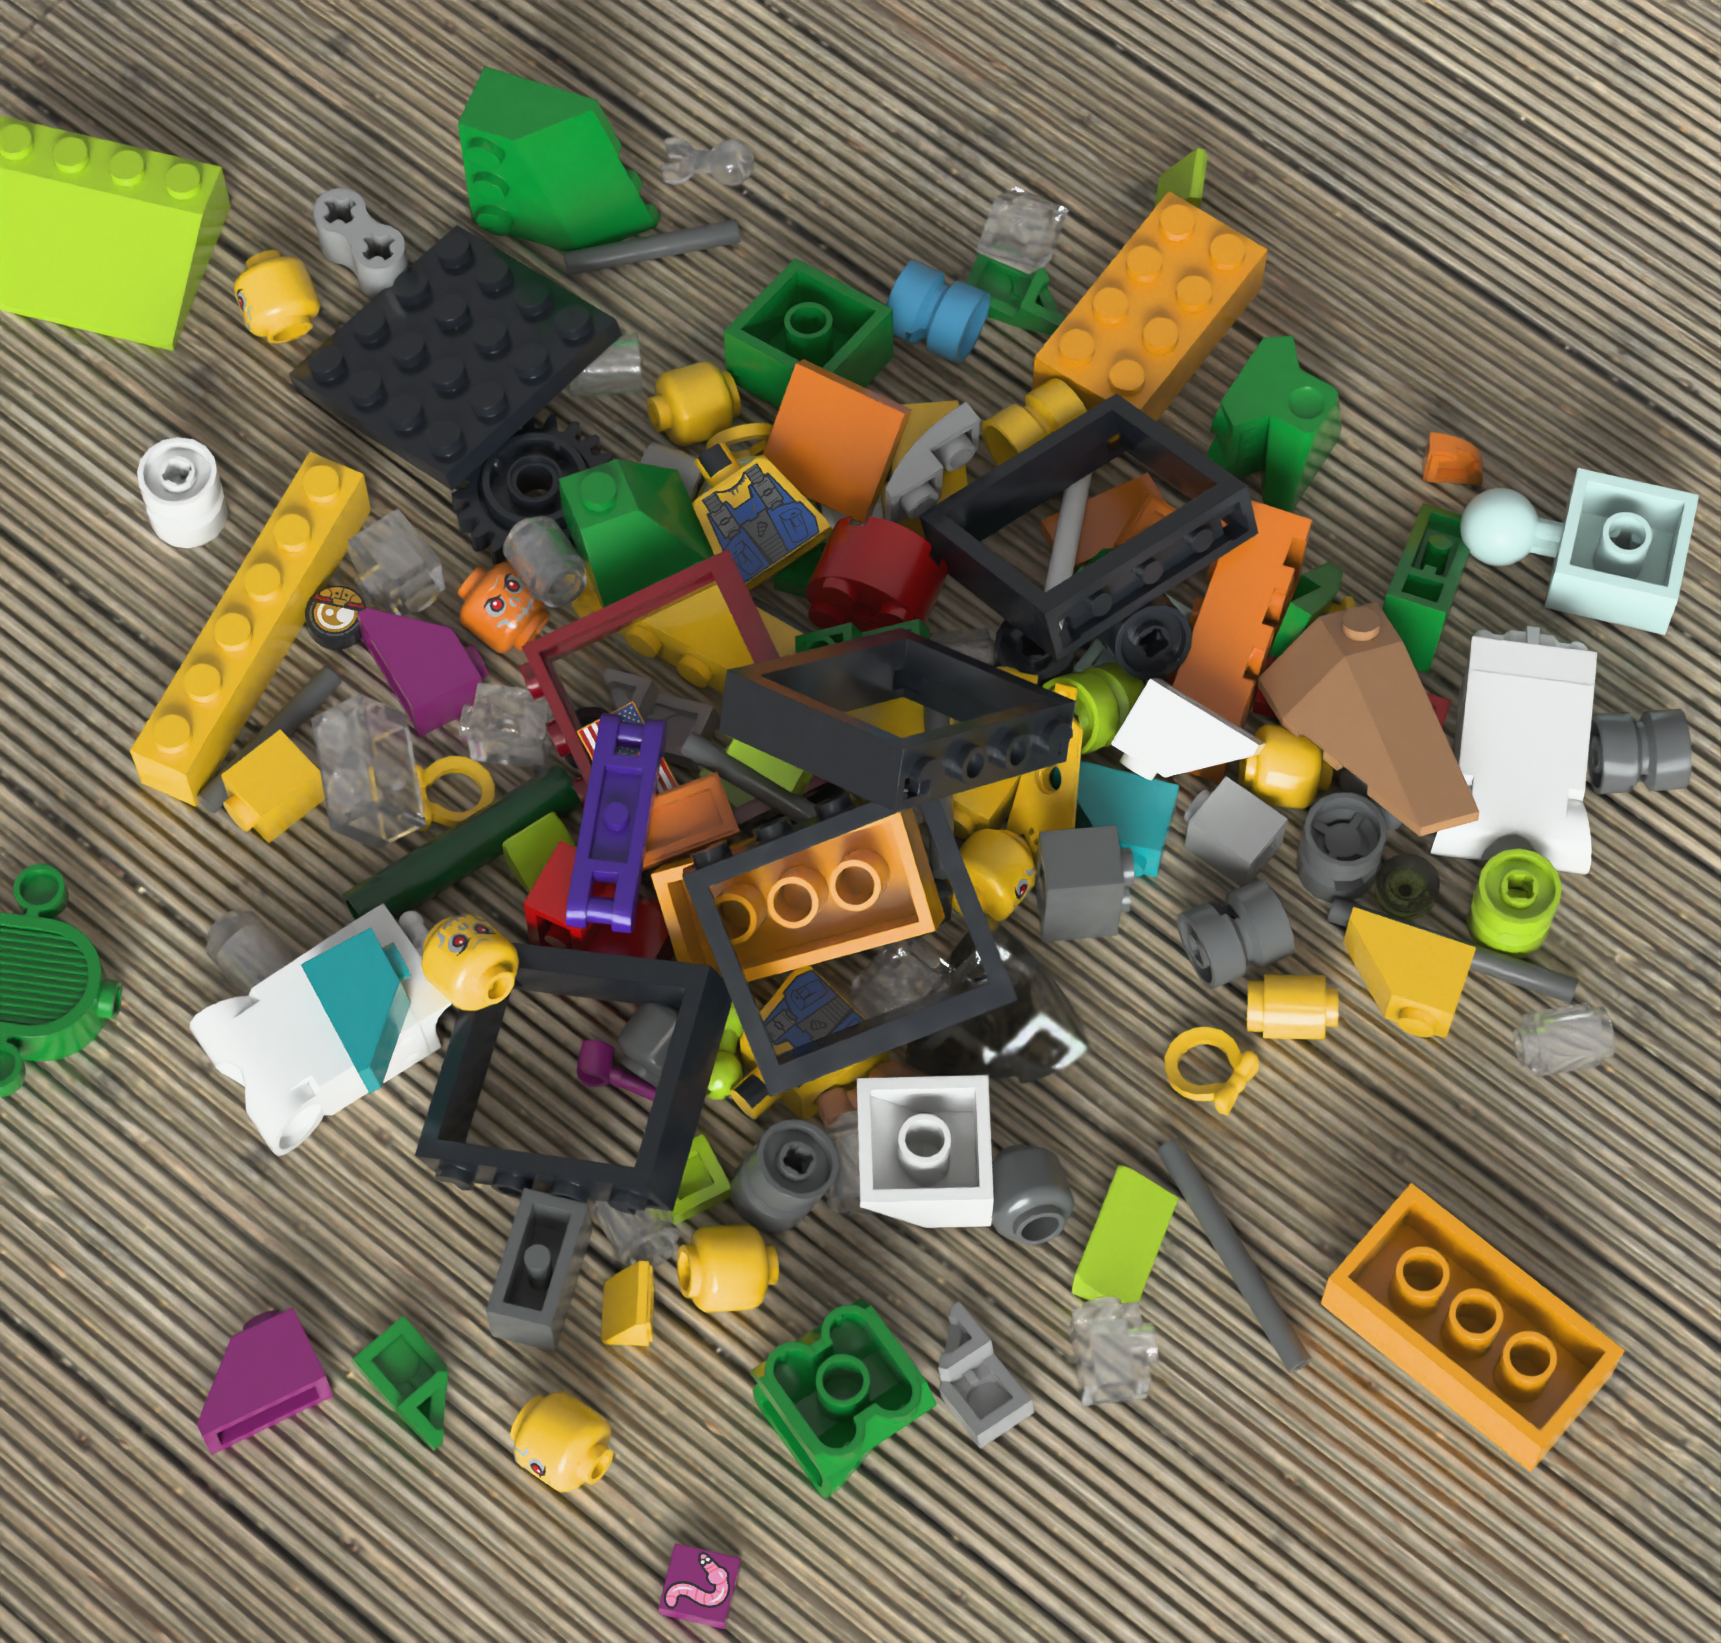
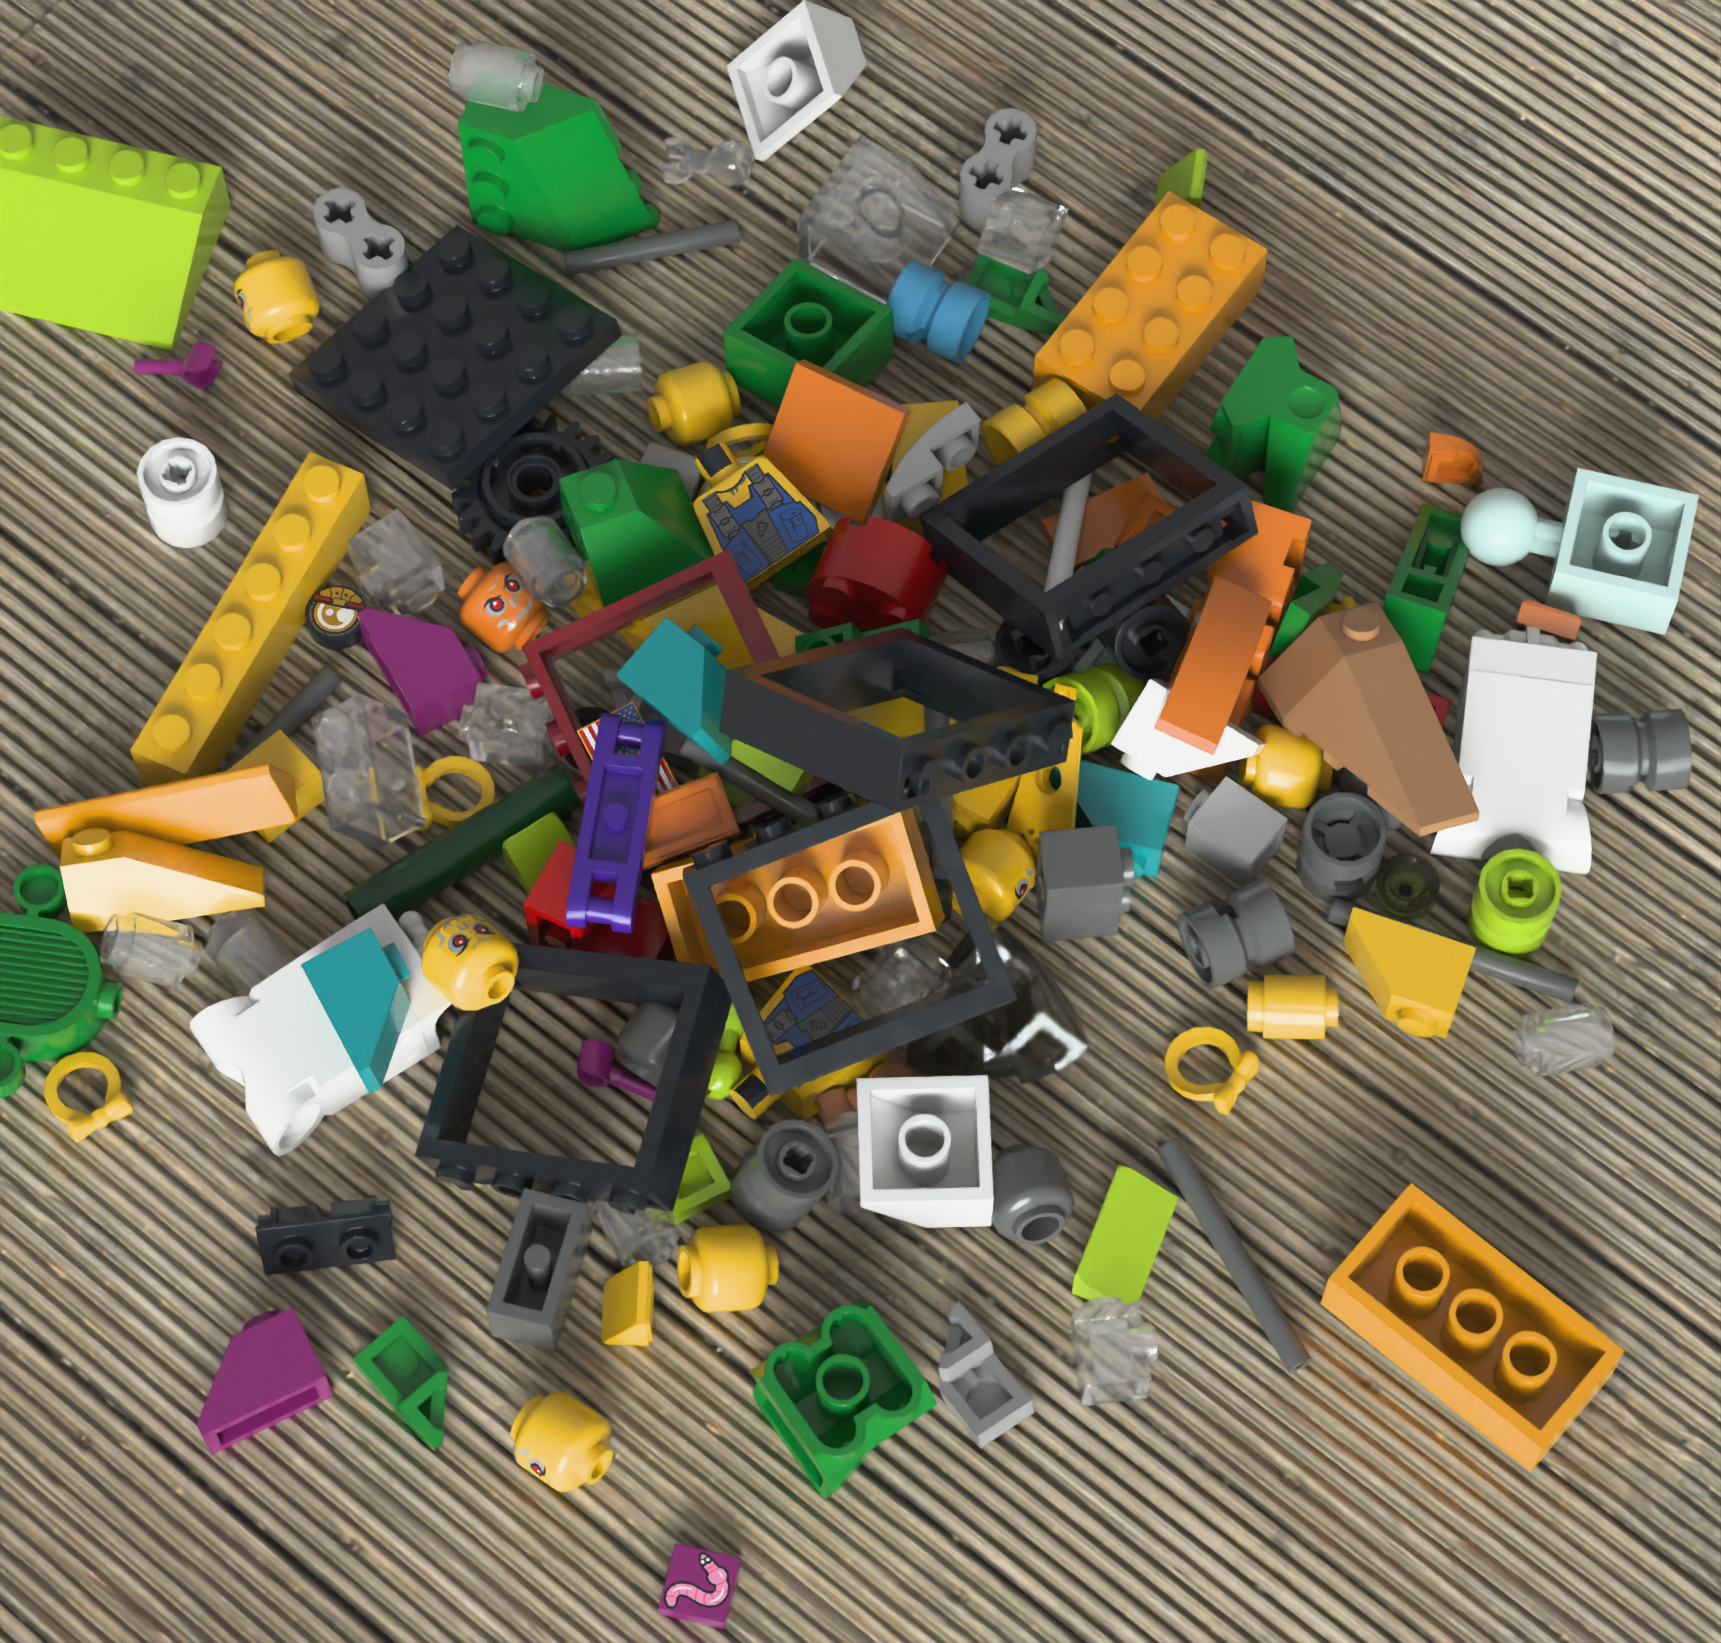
(116, 1103): none -> yellow piece
(150, 948): none -> clear brick
(151, 876): none -> yellow slope
(182, 809): none -> light orange slope
(197, 368): none -> magenta hand
(301, 1241): none -> black hinge
(496, 75): none -> clear brick
(682, 683): none -> teal slope
(794, 74): none -> white slope
(873, 221): none -> clear slope
(1000, 164): none -> light grey axle
(1213, 665): none -> orange slope
(1549, 620): none -> orange tile

